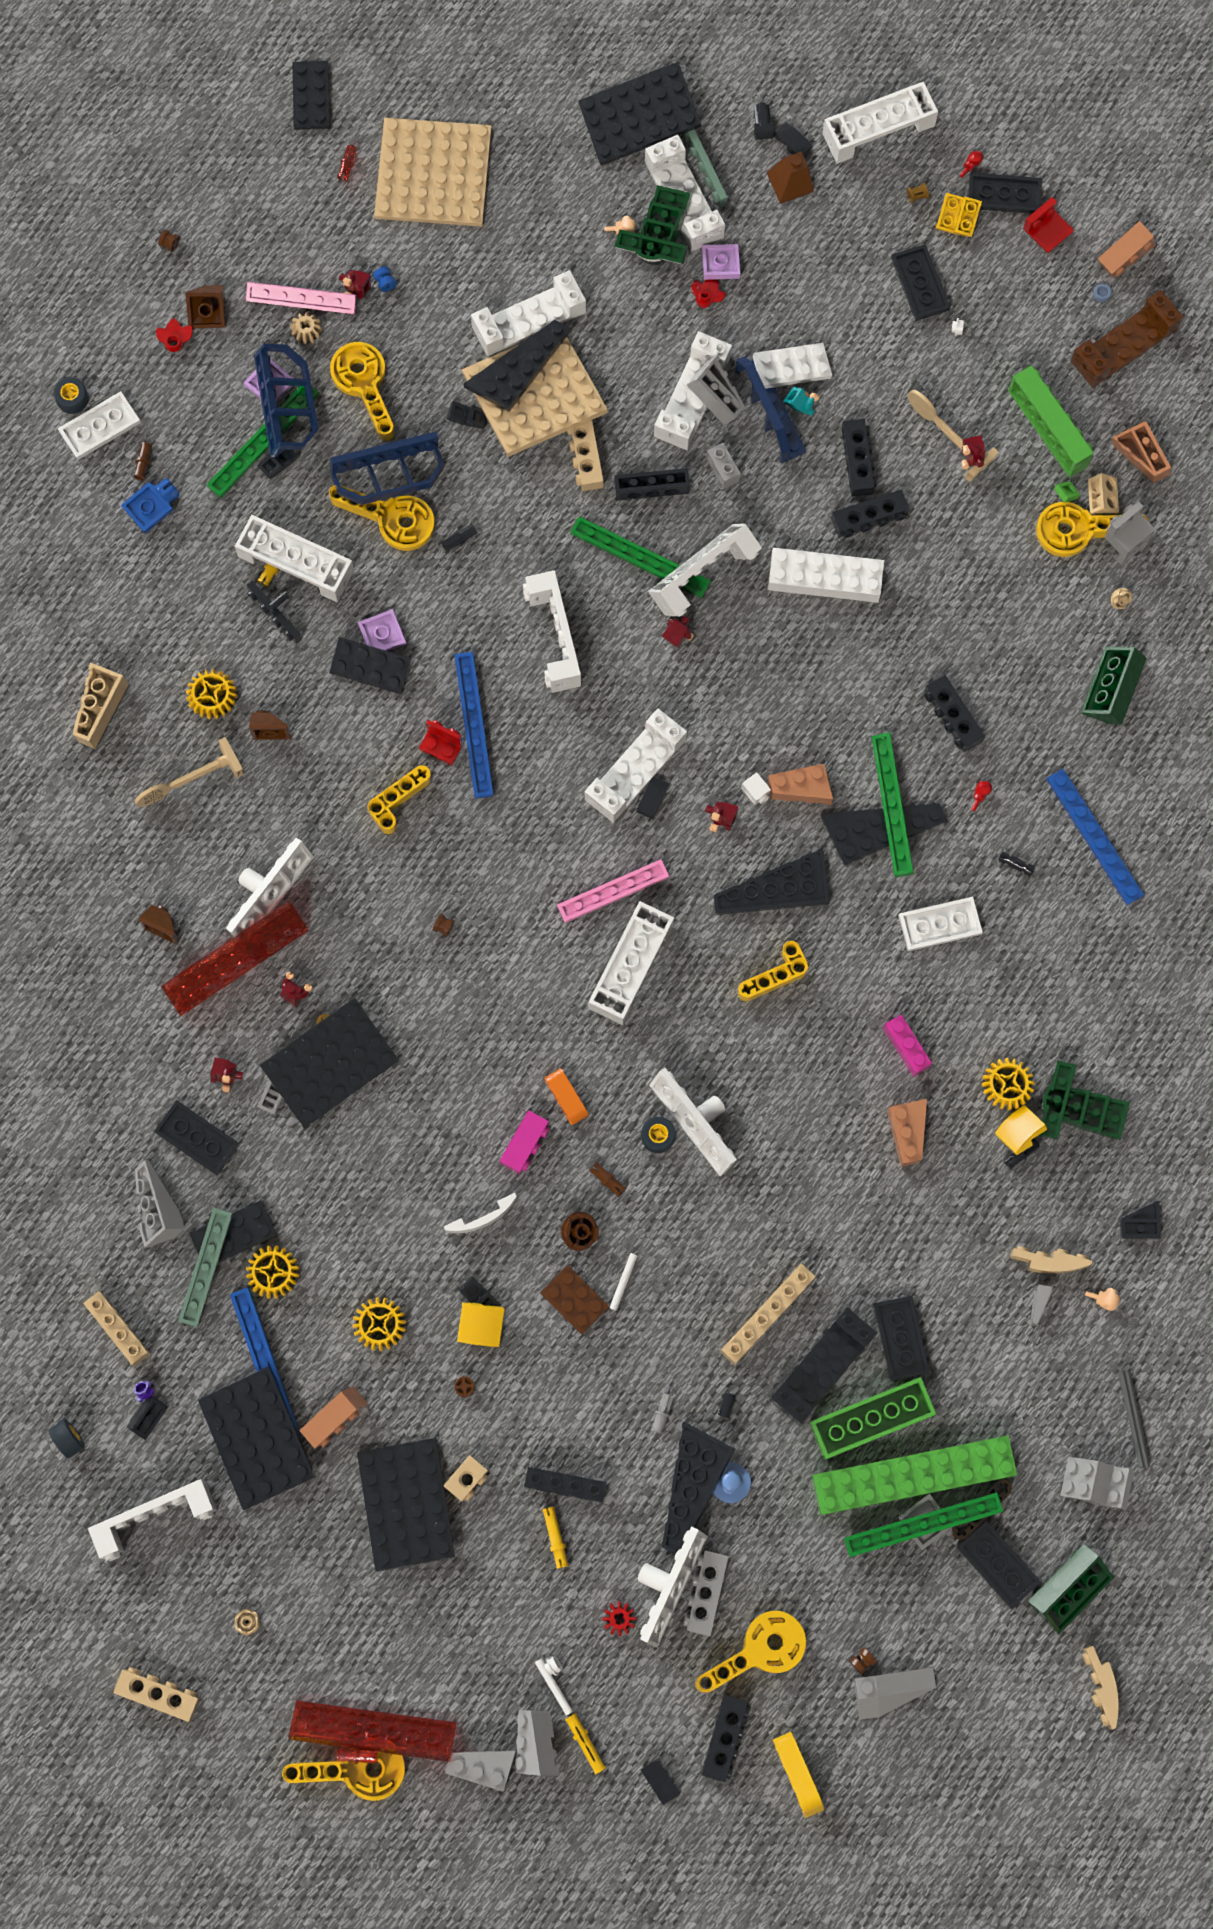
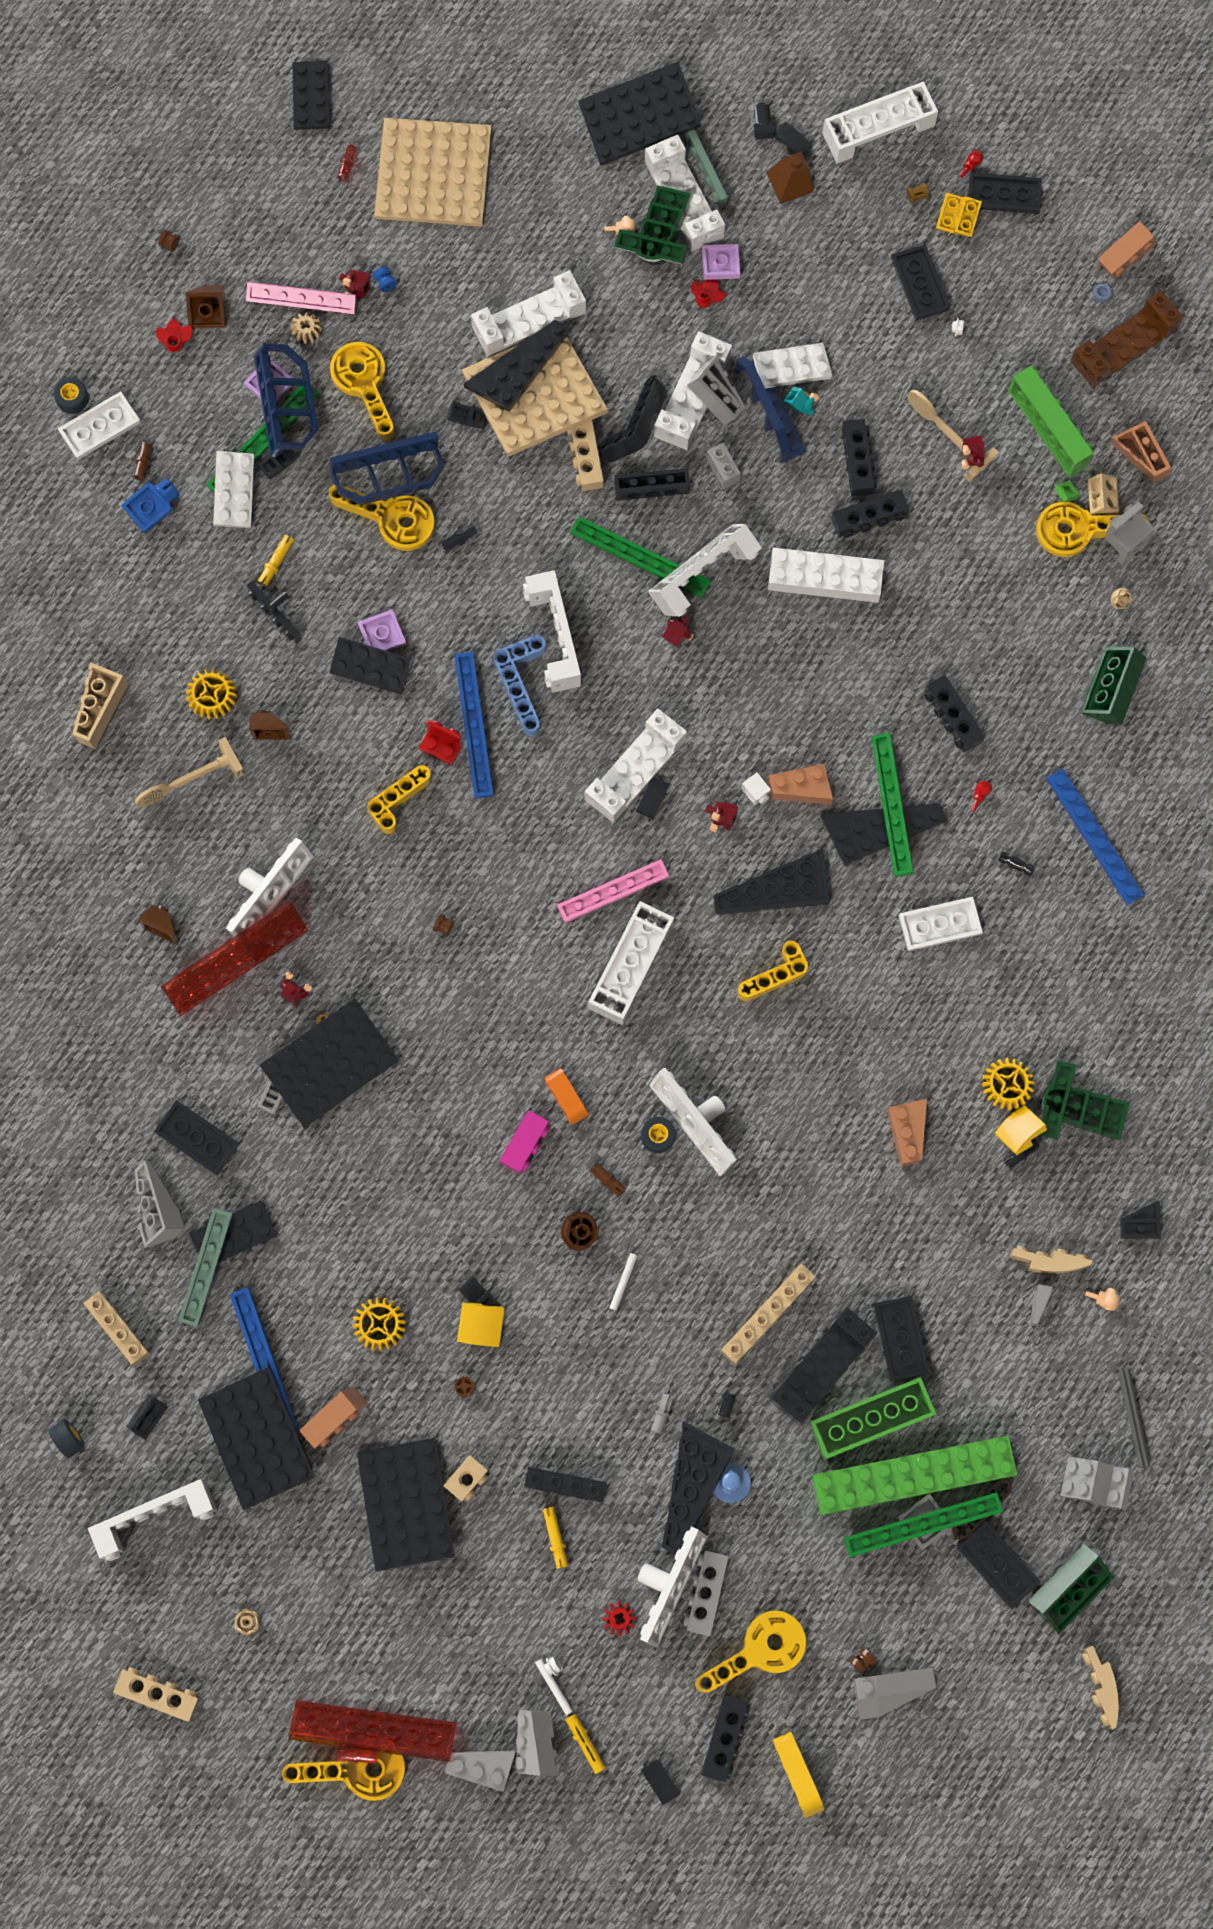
(143, 1390): dark purple plate -> none
(224, 1072): dark red piece -> none
(233, 489): none -> white plate
(273, 1263): yellow gear -> none
(295, 556): white plate -> none
(459, 1227): white slope -> none
(516, 683): none -> medium blue beam
(574, 1299): reddish brown plate -> none
(640, 424): none -> black beam
(907, 1045): dark pink brick -> none
(1047, 226): red bracket -> none

